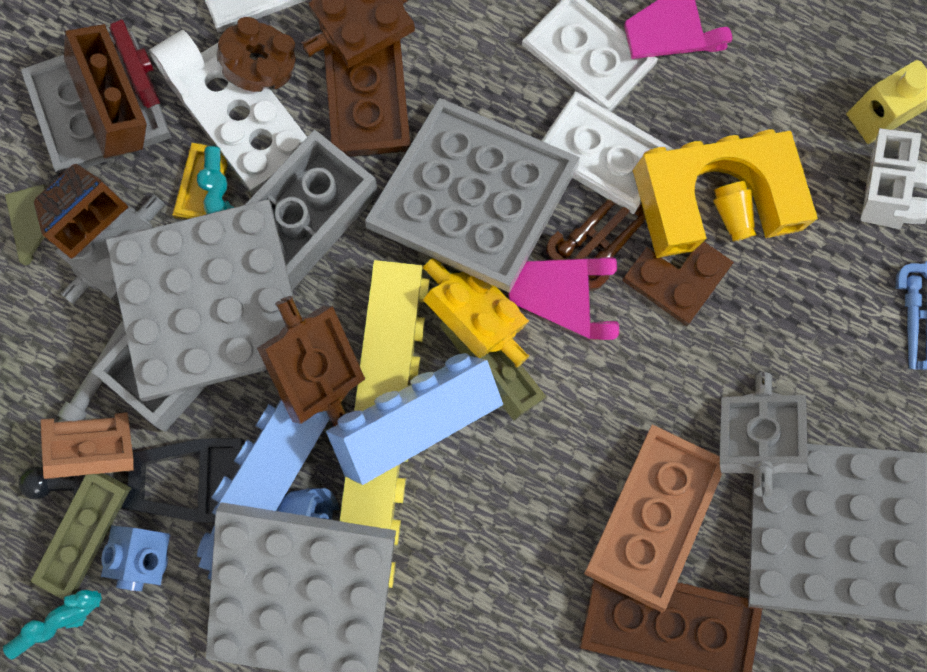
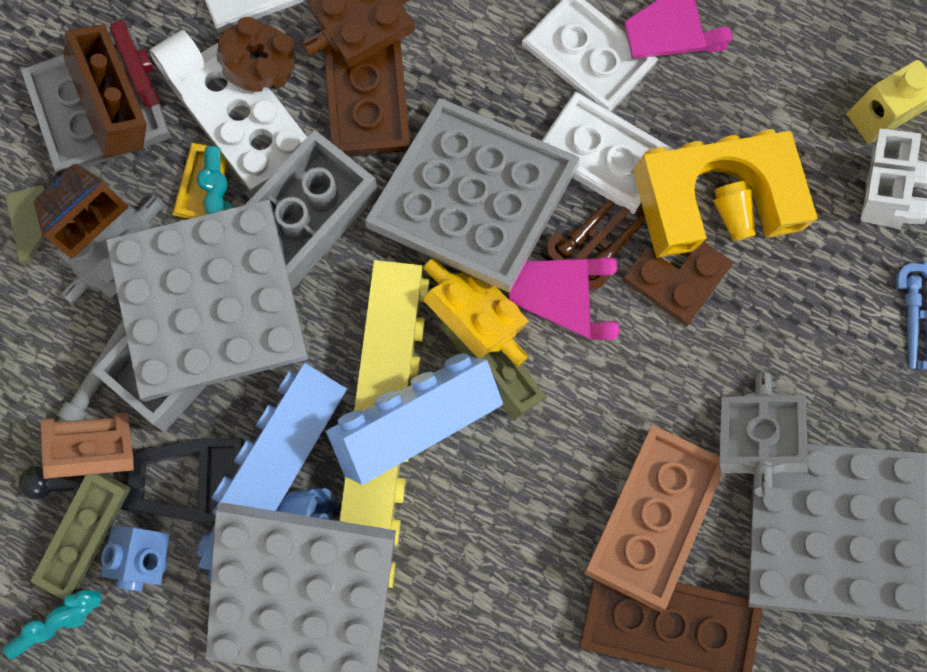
(311, 362): reddish brown plate -> none

